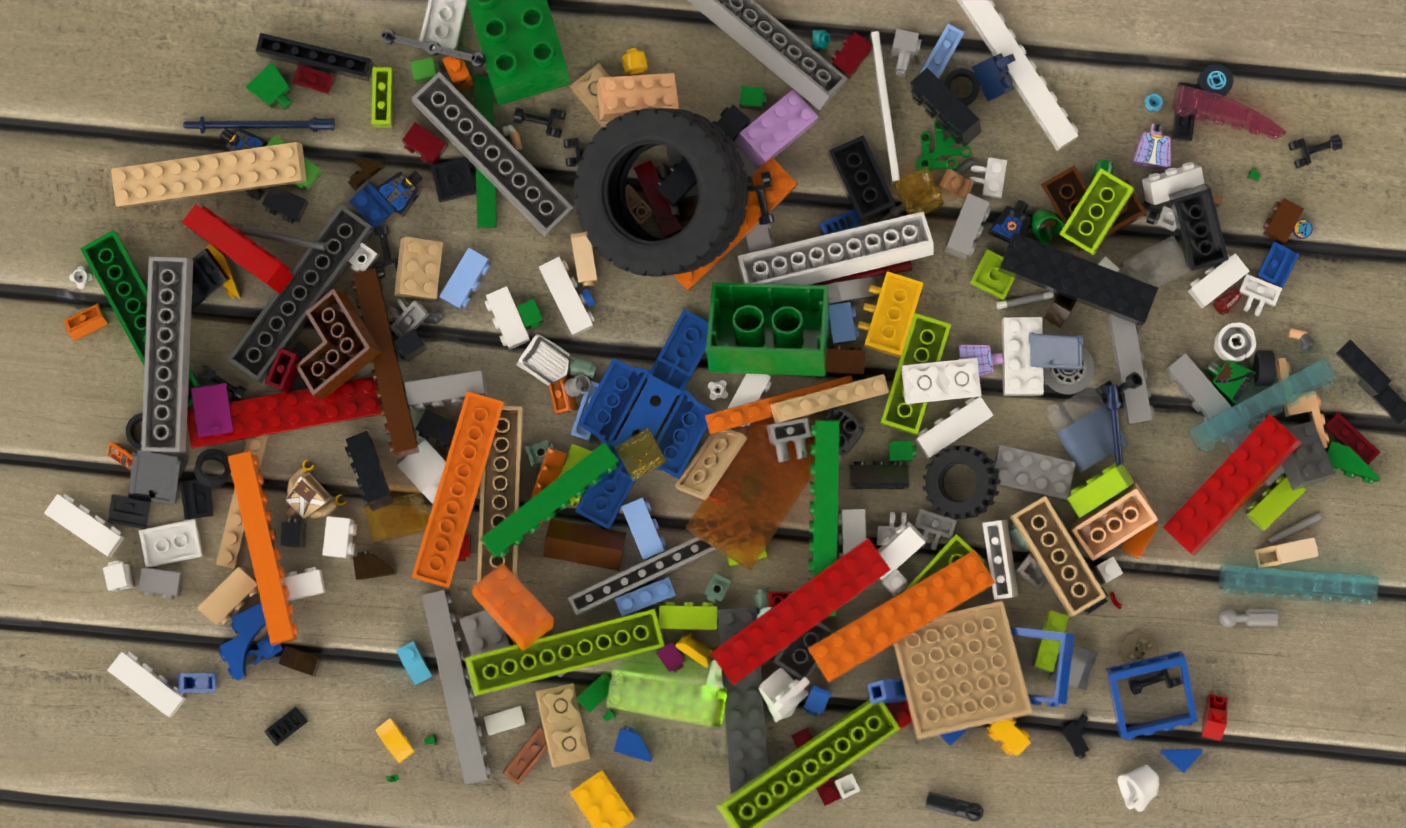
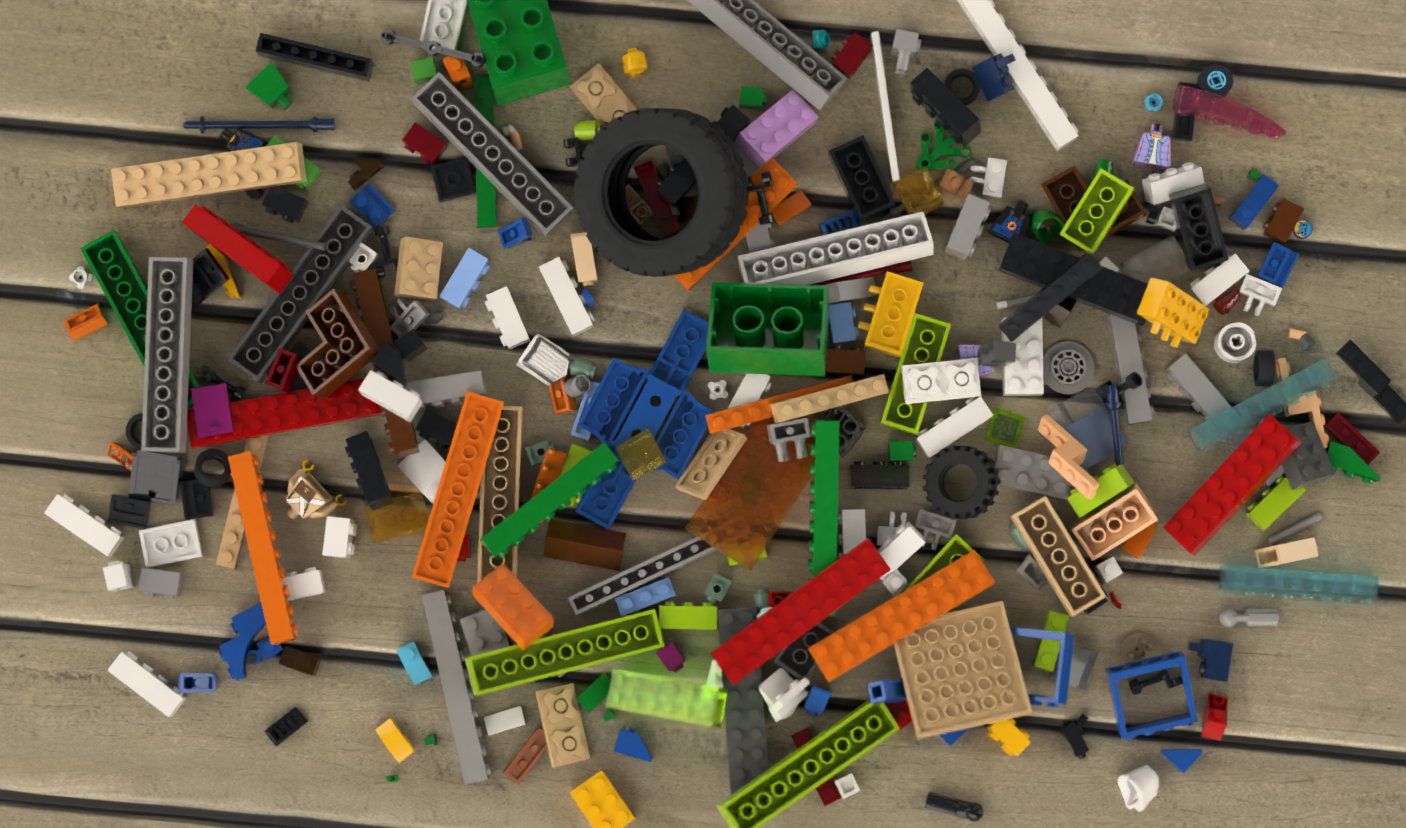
(229, 596): tan slope -> none
(293, 533): black brick -> none
(313, 79): dark red plate -> none
(370, 566): dark brown slope -> none
(382, 97): lime brick -> none
(390, 395): none -> white brick
(391, 363): none -> black slope
(401, 191): torso -> none
(515, 233): none -> blue slope
(520, 116): black bar -> none
(530, 315): green brick -> none
(587, 129): none -> lime brick
(635, 92): light nougat brick -> none
(644, 528): light blue brick -> none
(695, 649): yellow slope -> none
(790, 207): none -> orange slope
(943, 50): light blue plate -> none
(989, 278): lime plate -> none
(997, 353): none -> dark grey brick
(1000, 559): white brick -> none
(1005, 428): none -> piece
(1050, 296): none -> black brick
(1062, 349): sand blue door -> none
(1068, 456): none -> light nougat bracket
(1172, 312): none -> yellow piece
(1216, 658): none -> dark blue hinge
(1230, 379): torso -> none
(1253, 202): none -> blue slope
(1334, 143): black bar -> none

